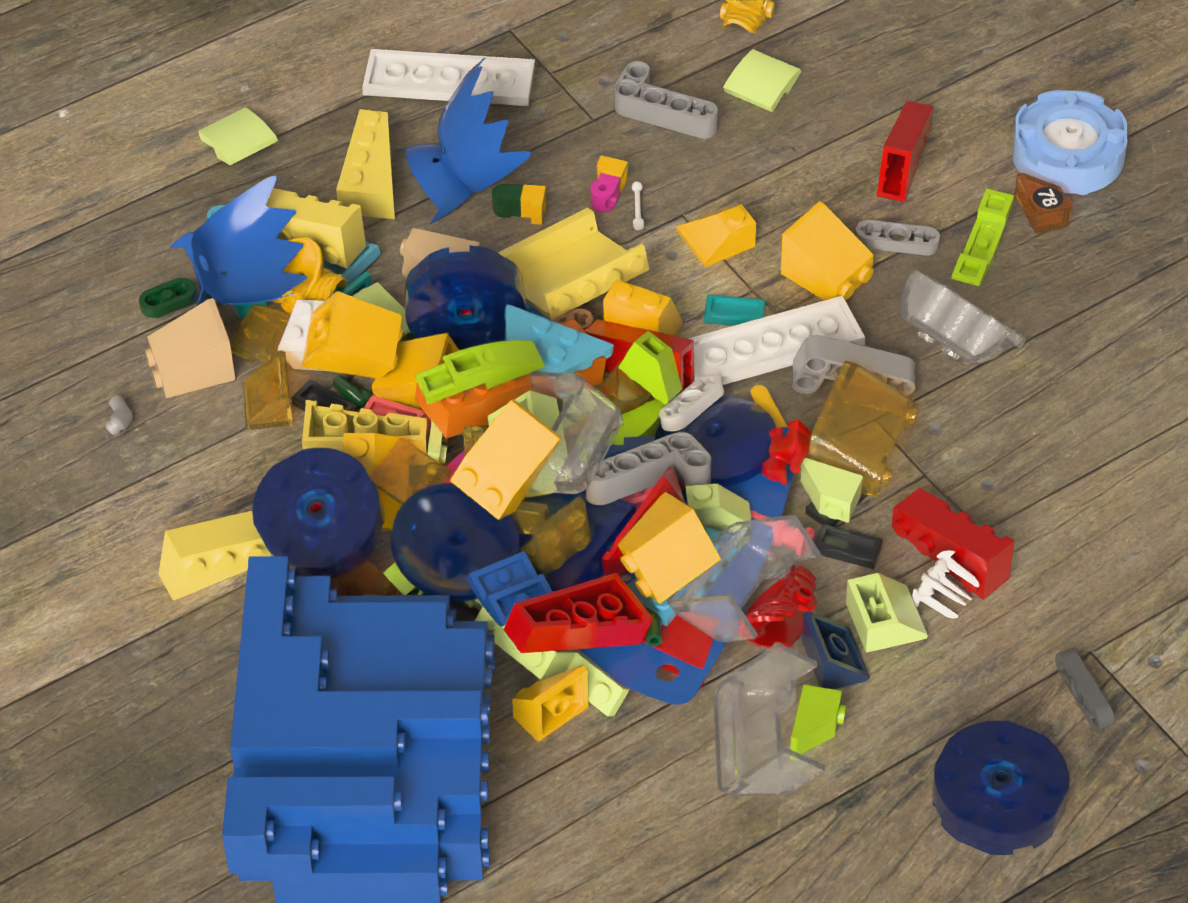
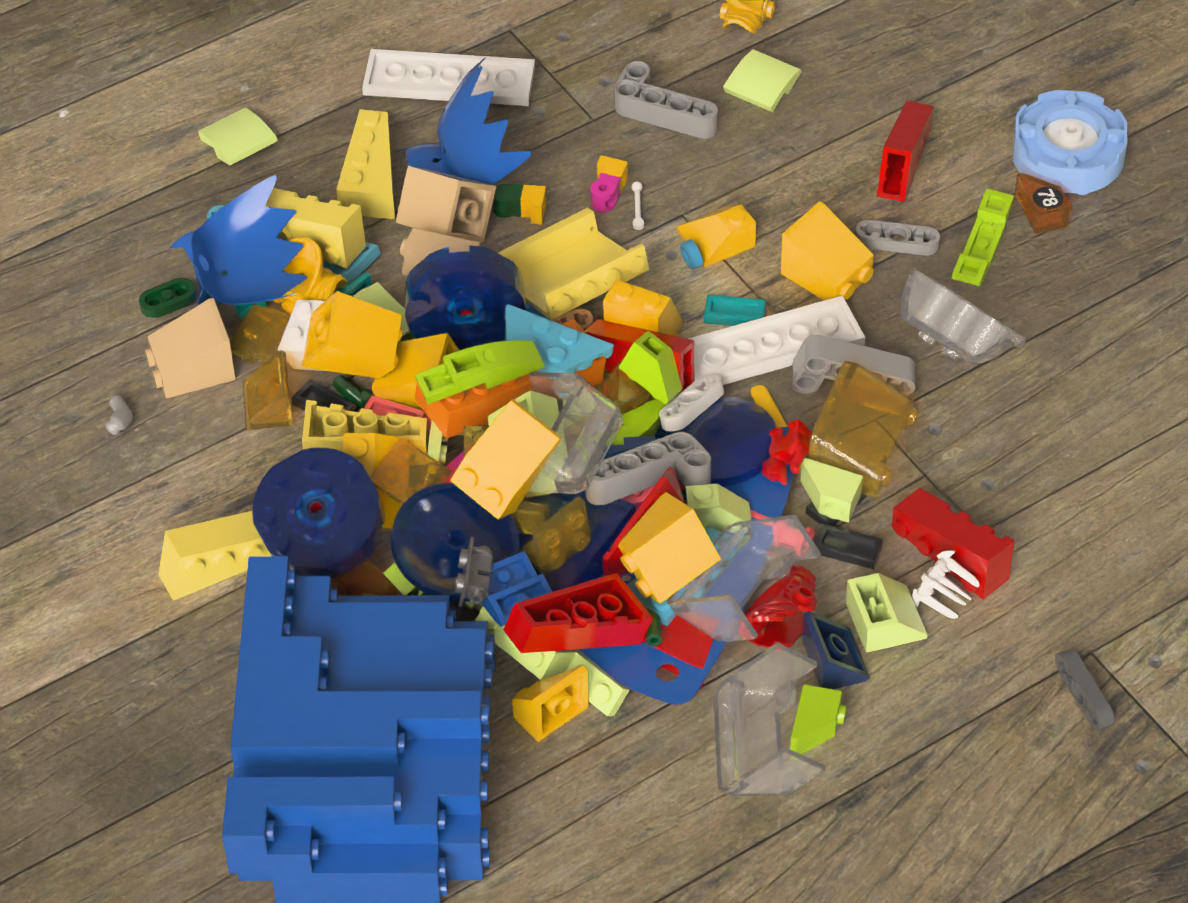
(445, 204): none -> tan slope
(470, 584): none -> flat silver hinge
(691, 254): none -> dark azure tile
(1000, 787): clear blue piece -> none

